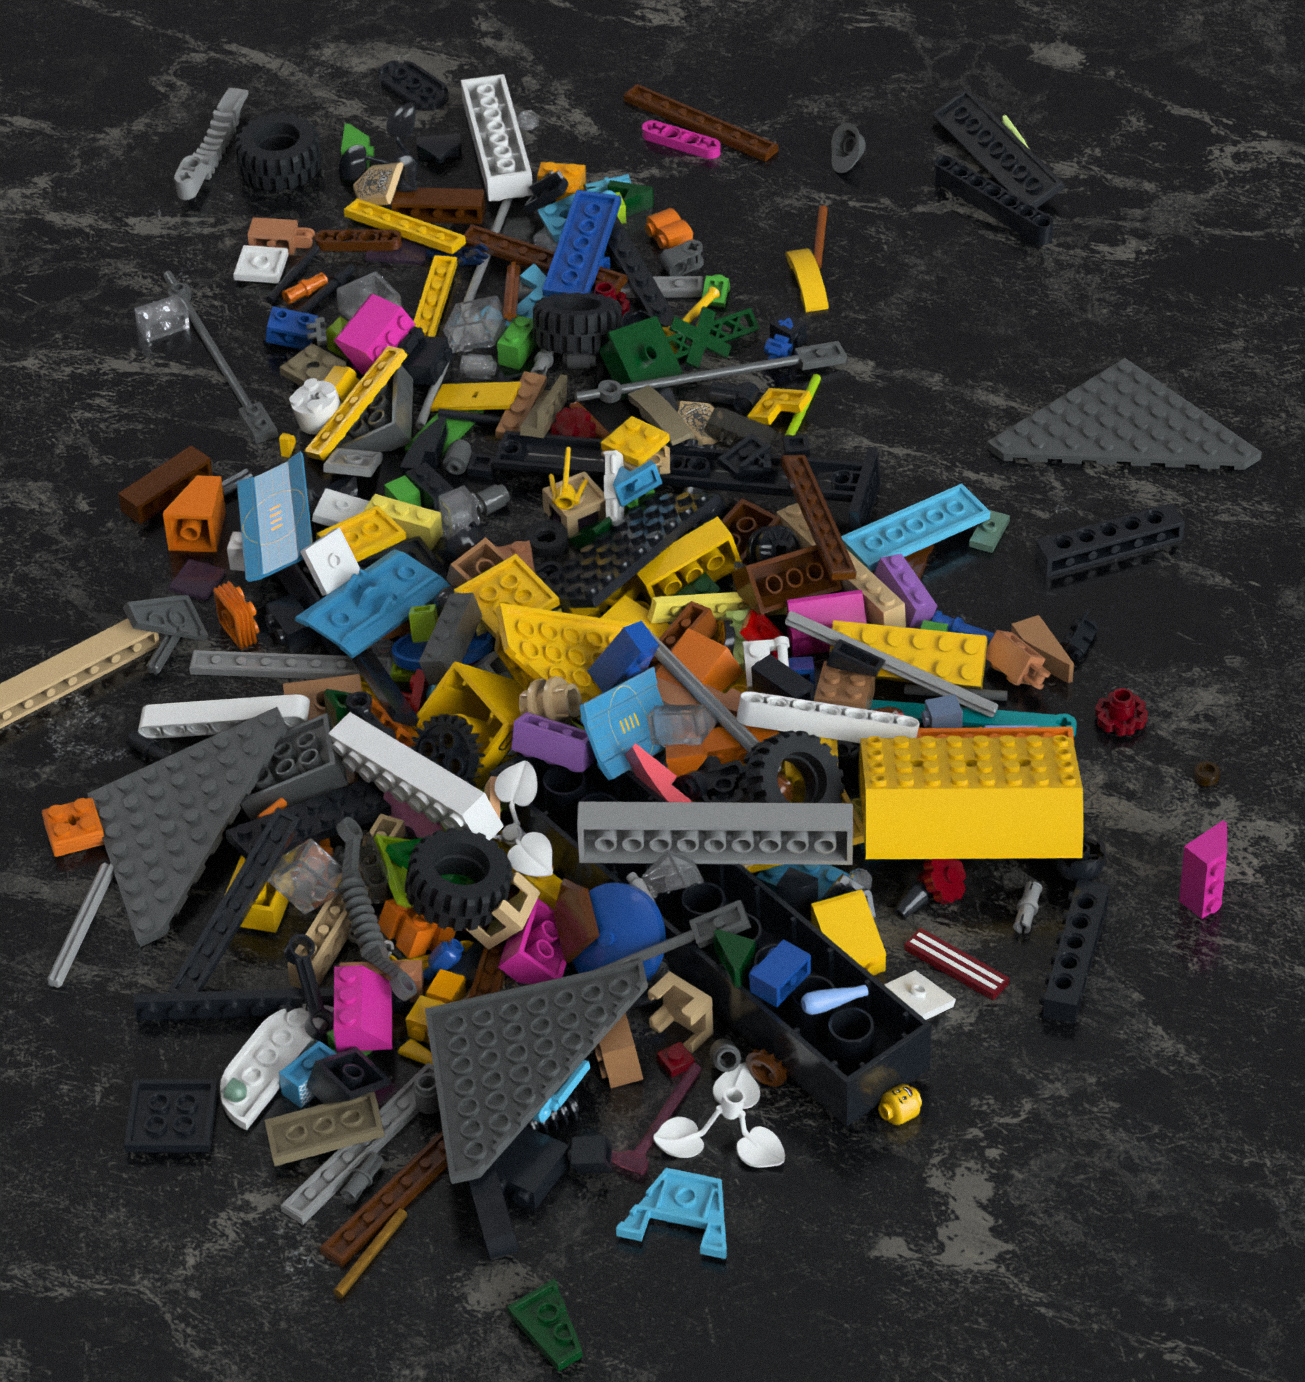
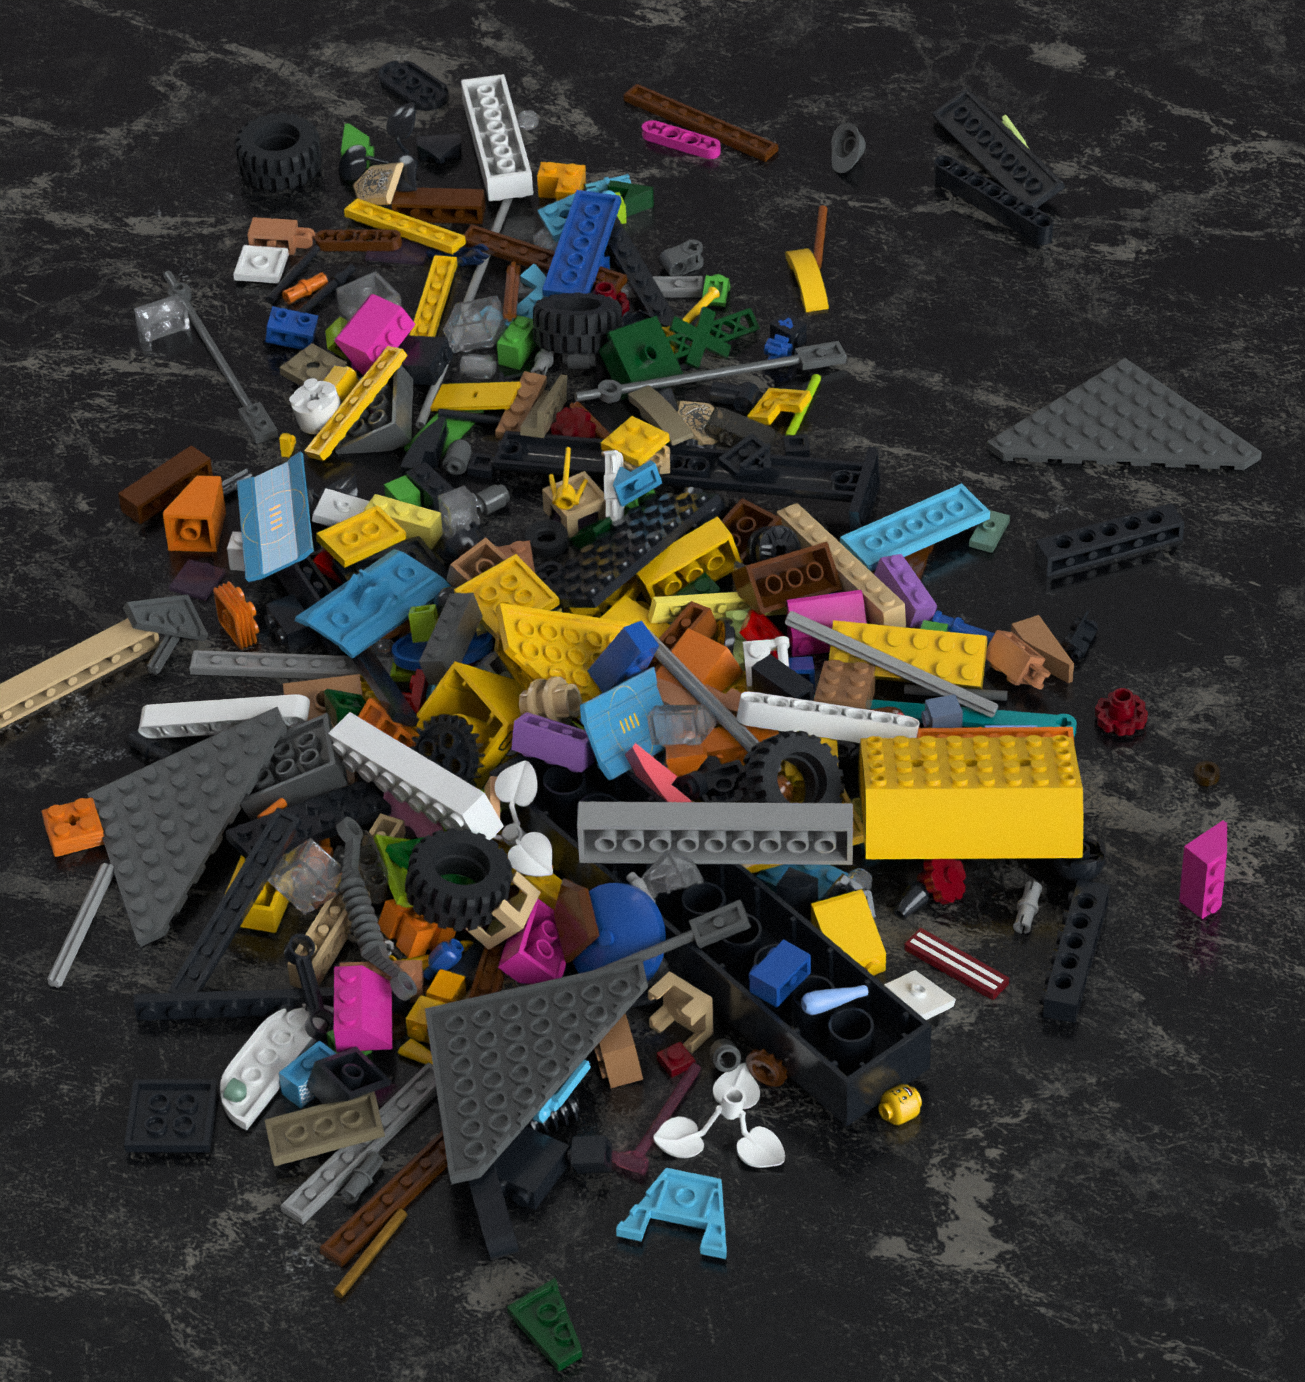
(202, 164): light grey piece -> none
(320, 332): dark grey hinge -> none
(330, 561): white plate -> none
(353, 462): light grey tile -> none
(364, 711): black piece -> none
(411, 340): black axle -> none
(426, 1094): dark grey brick -> none
(546, 190): black slope -> none
(668, 229): orange brick -> none
(735, 954): dark green slope -> none
(818, 517): reddish brown tile -> none
(854, 659): black slope -> none

